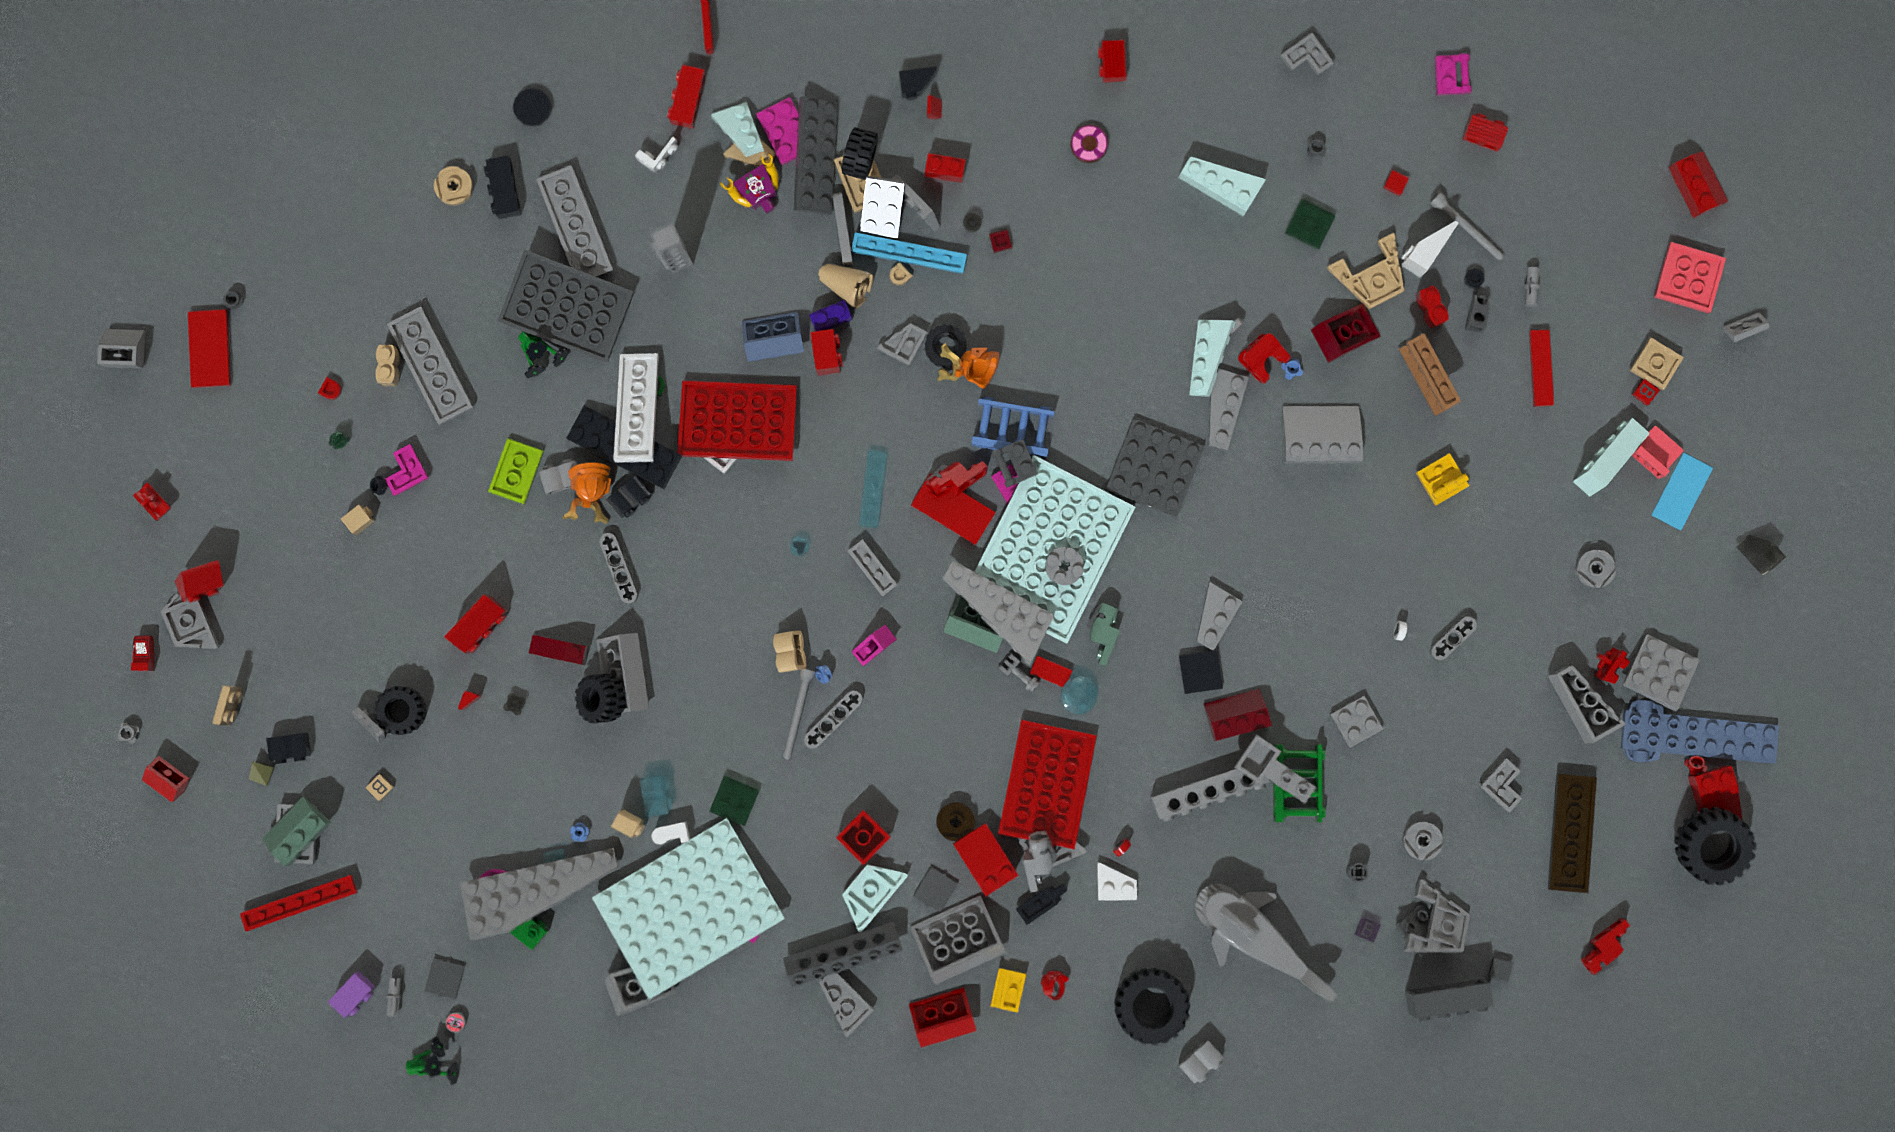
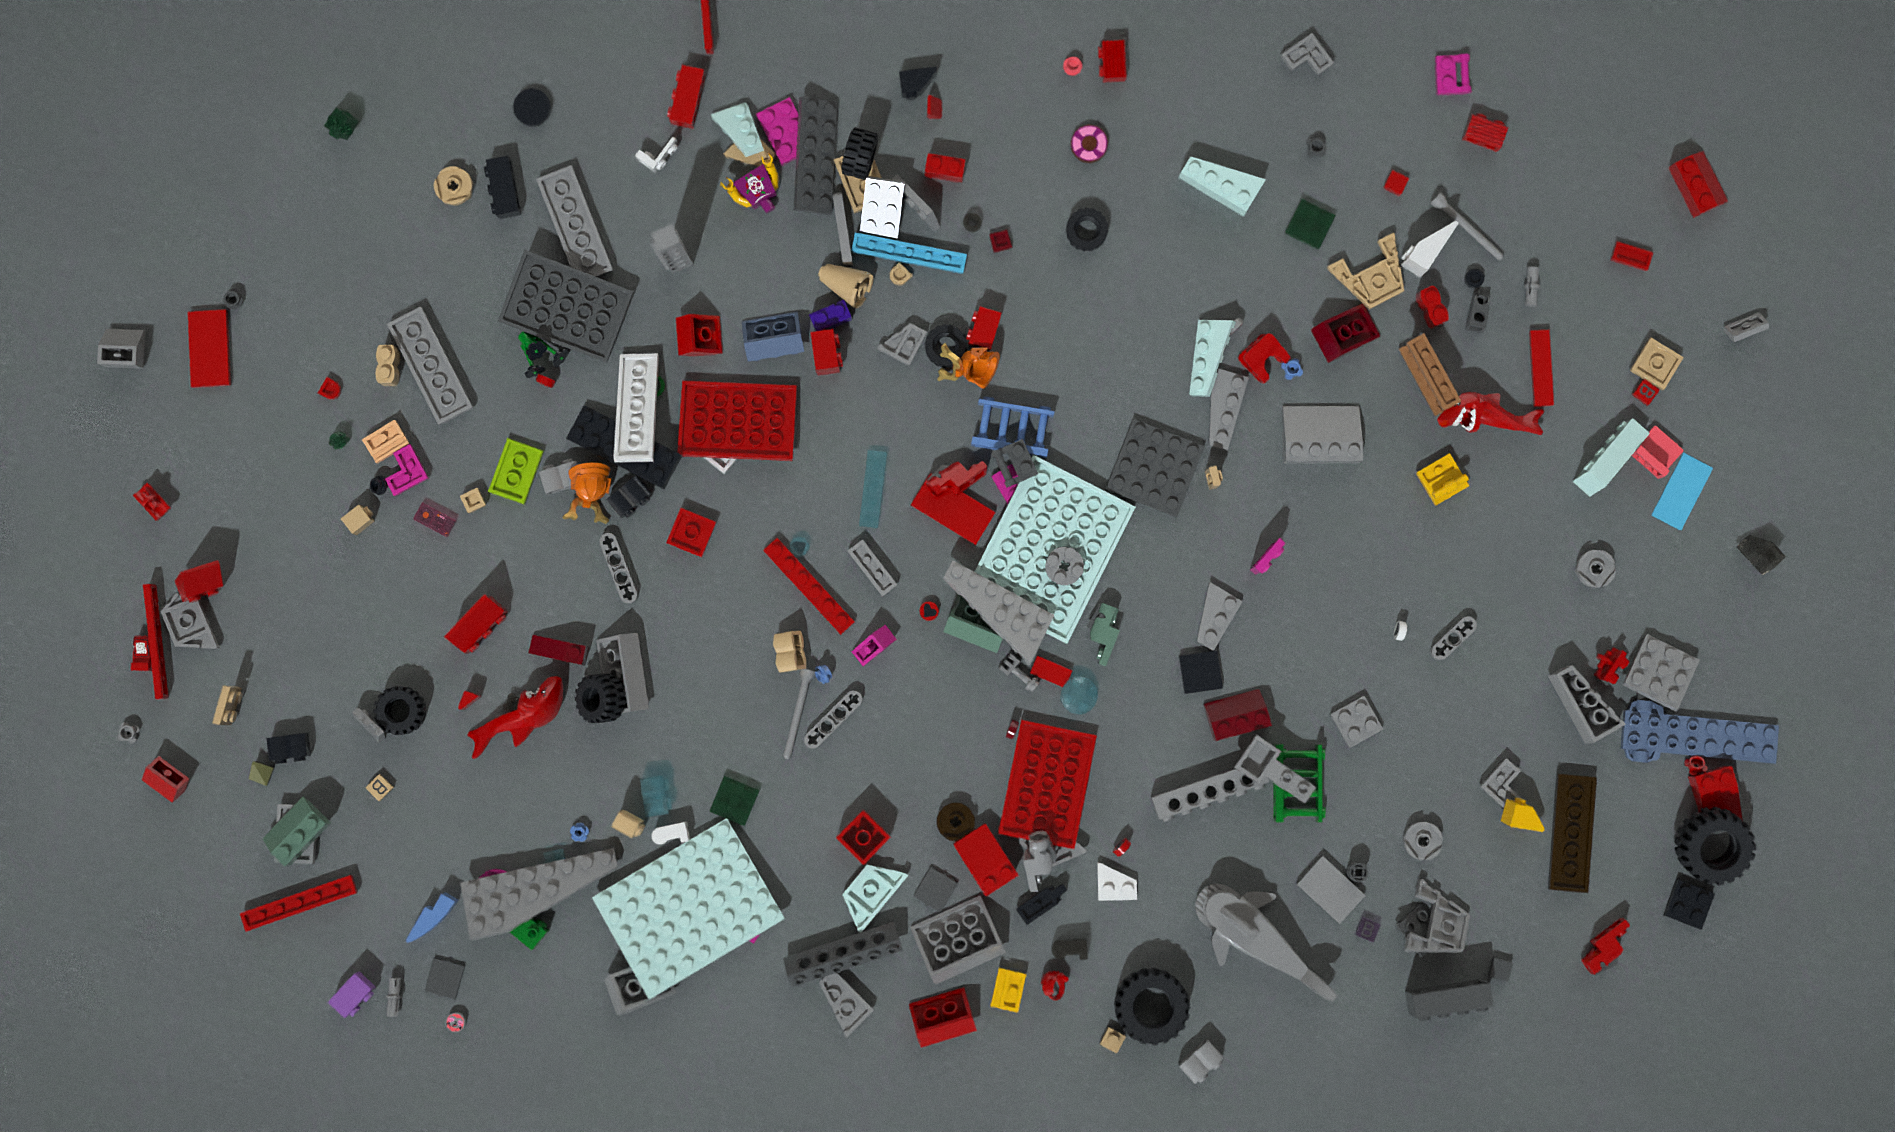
(155, 641): none -> red tile
(341, 124): none -> clear green brick
(385, 441): none -> light nougat plate
(431, 1065): black plant -> none
(432, 916): none -> medium blue slope
(434, 520): none -> clear pink tile
(473, 500): none -> tan plate
(531, 714): none -> red piece
(545, 381): none -> red tile
(691, 532): none -> red plate
(698, 335): none -> red slope
(808, 586): none -> red plate
(929, 611): none -> tile
(984, 328): none -> red brick
(1012, 729): none -> dark red tile
(1070, 947): none -> clear smoke leg
(1072, 66): none -> coral plate
(1101, 229): none -> black tyre
(1112, 1039): none -> tan plate
(1213, 477): none -> tan plate
(1272, 552): none -> dark pink plate
(1330, 889): none -> light grey tile
(1486, 409): none -> red piece
(1521, 815): none -> yellow slope
(1631, 256): none -> red tile
(1689, 277): coral plate -> none
(1689, 904): none -> black plate

